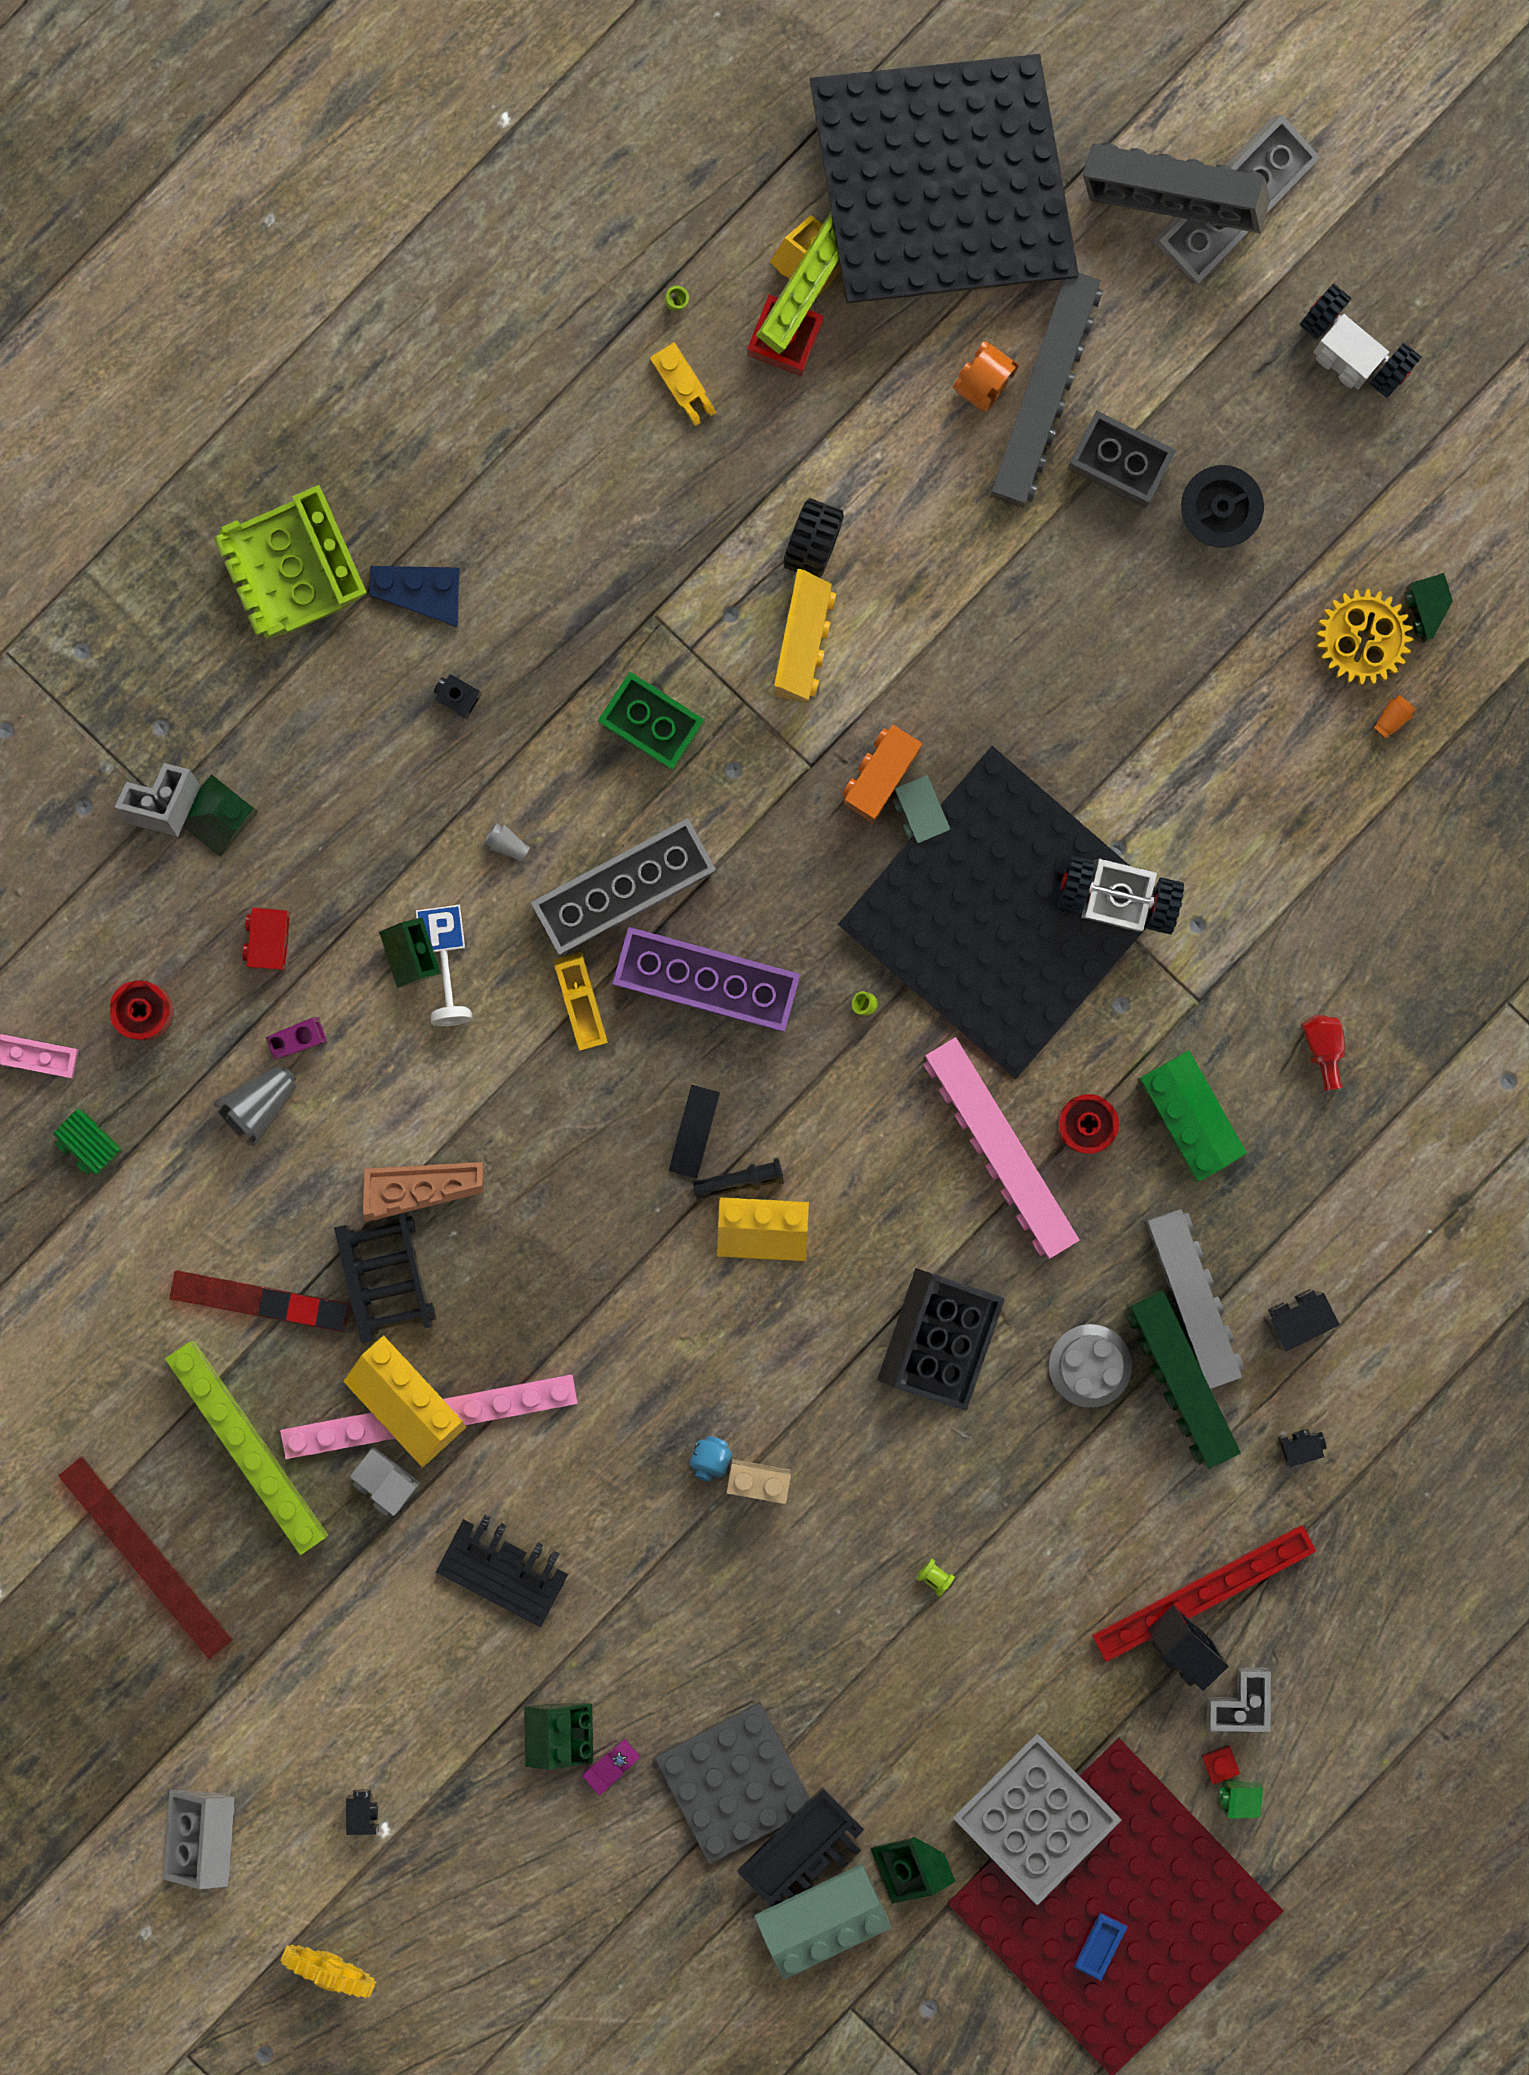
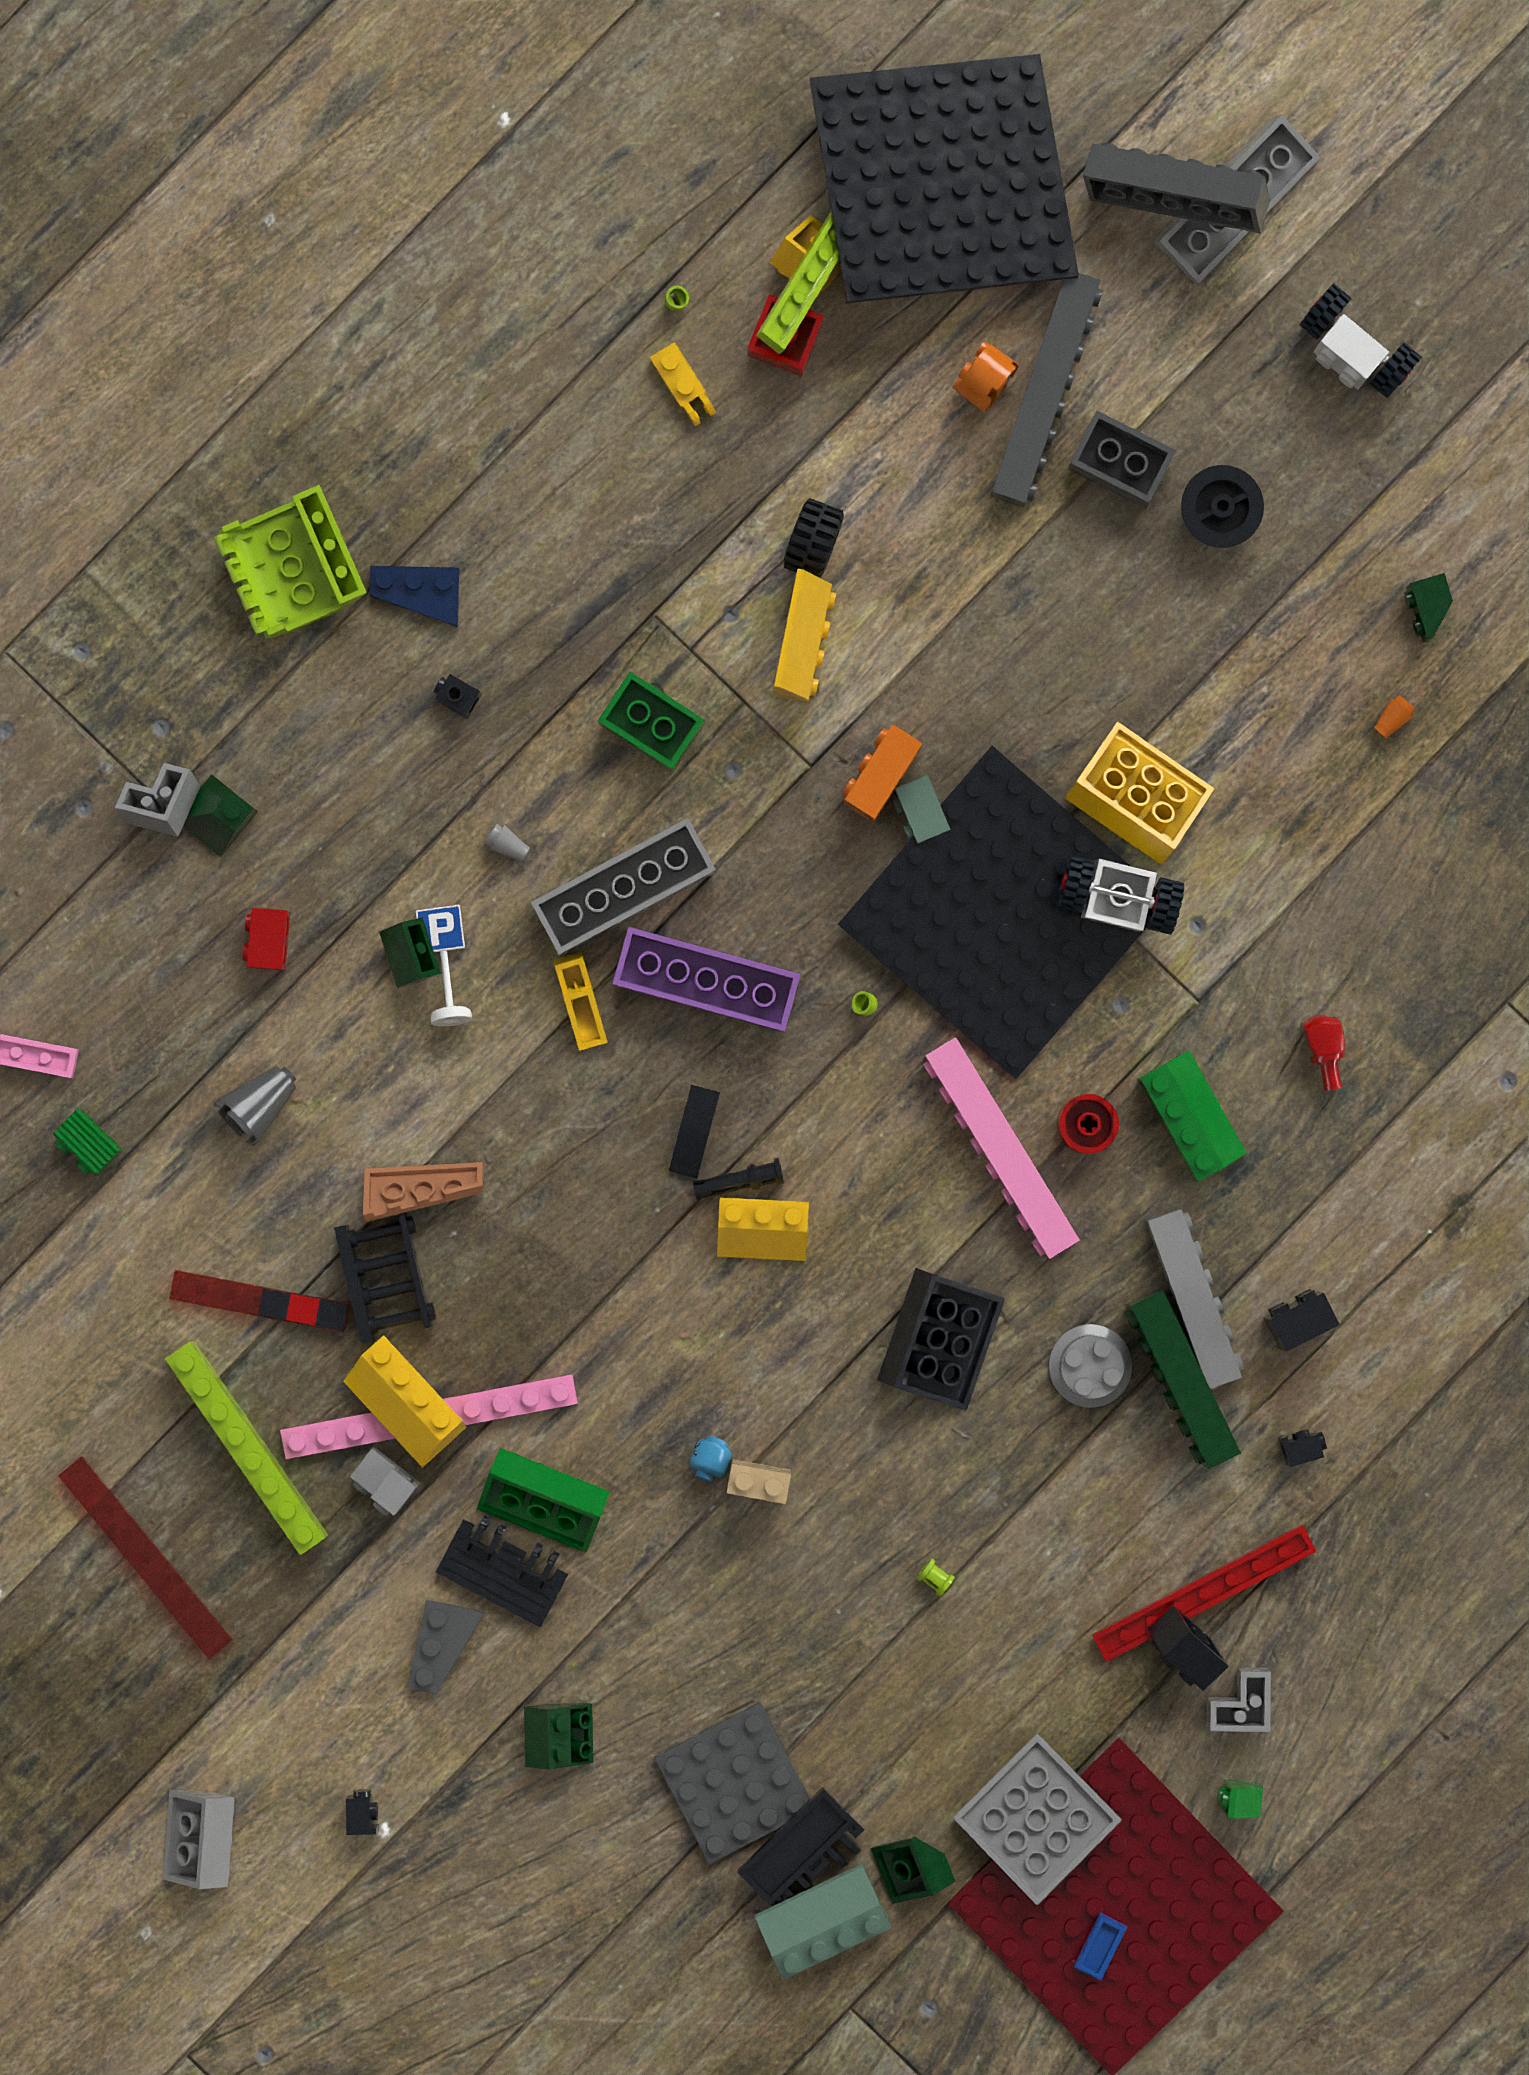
(124, 1010): red brick -> none
(296, 1038): magenta leg -> none
(328, 1971): yellow gear -> none
(440, 1641): none -> dark grey wing
(543, 1500): none -> green slope
(610, 1766): magenta leg -> none
(1139, 793): none -> yellow slope
(1220, 1764): red plate -> none
(1339, 627): yellow gear -> none

